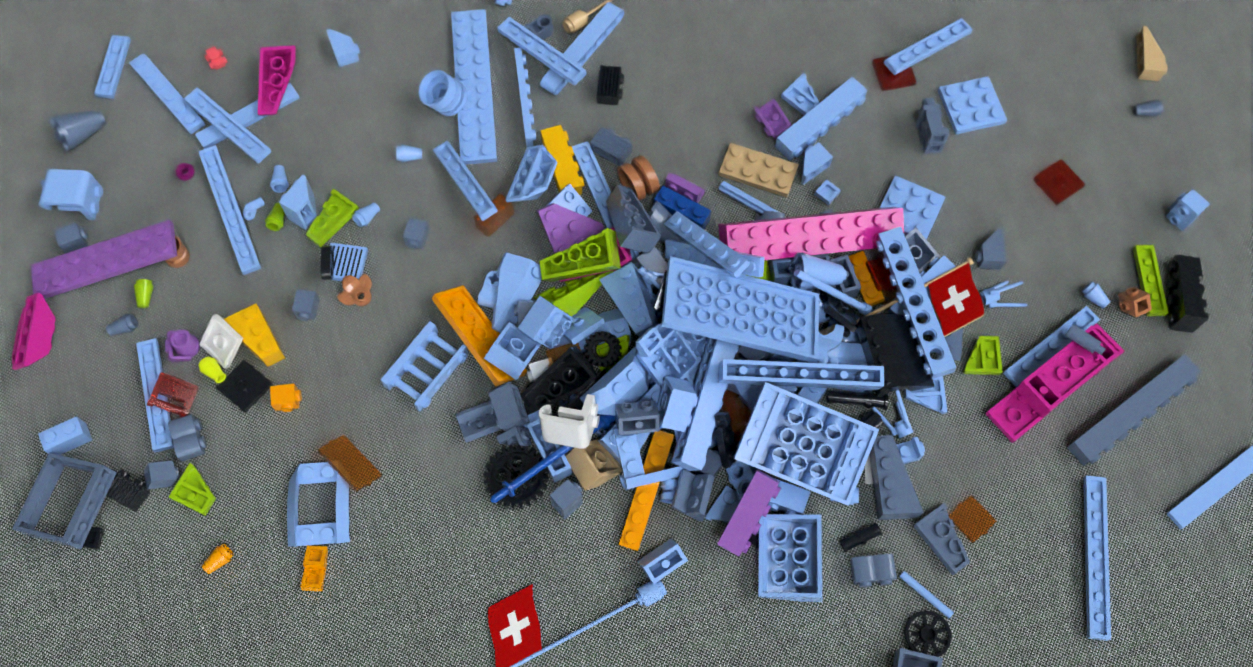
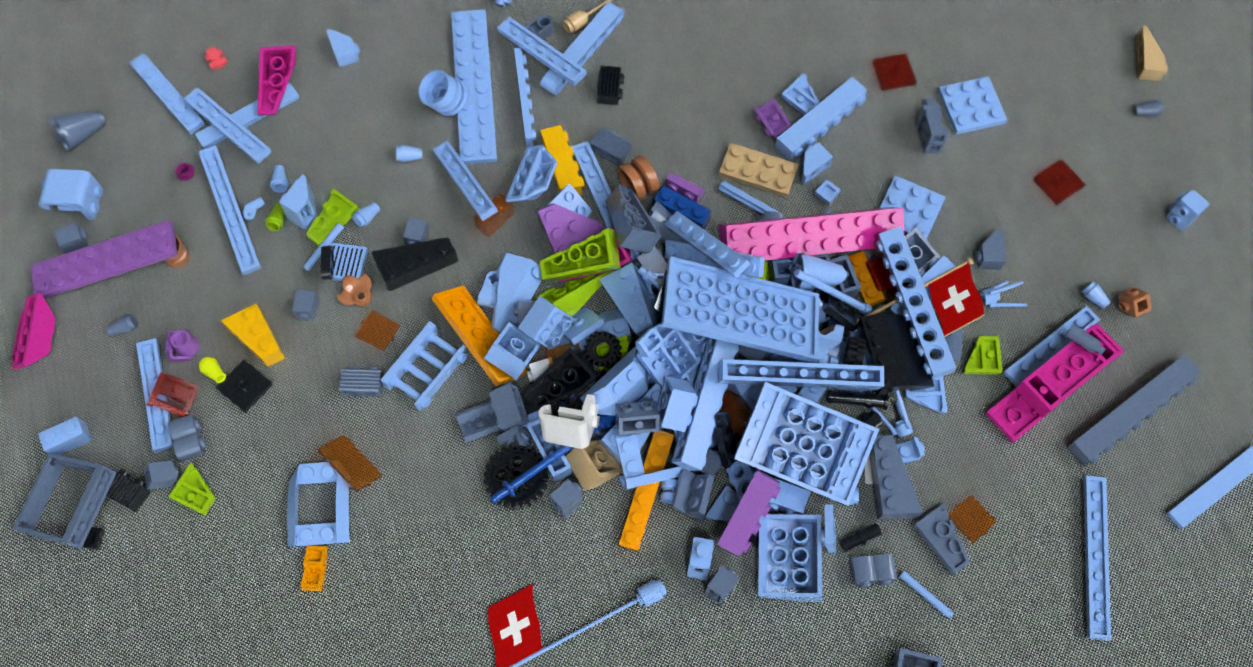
(112, 67): light blue tile -> none
(143, 292): lime cone -> none
(220, 556): light orange cone -> none
(221, 341): white plate -> none
(285, 397): light orange brick -> none
(328, 240): none -> light blue bar
(361, 381): none -> sand blue brick
(377, 330): none -> clear orange piece
(413, 261): none -> black wedge
(662, 561): light blue brick -> none
(700, 558): none -> light blue torso
(722, 585): none -> sand blue brick
(828, 535): none -> light blue wing
(854, 351): none -> black tyre
(927, 46): light blue tile -> none
(927, 633): black wheel -> none
(1150, 278): lime plate -> none
(1185, 294): black wedge -> none

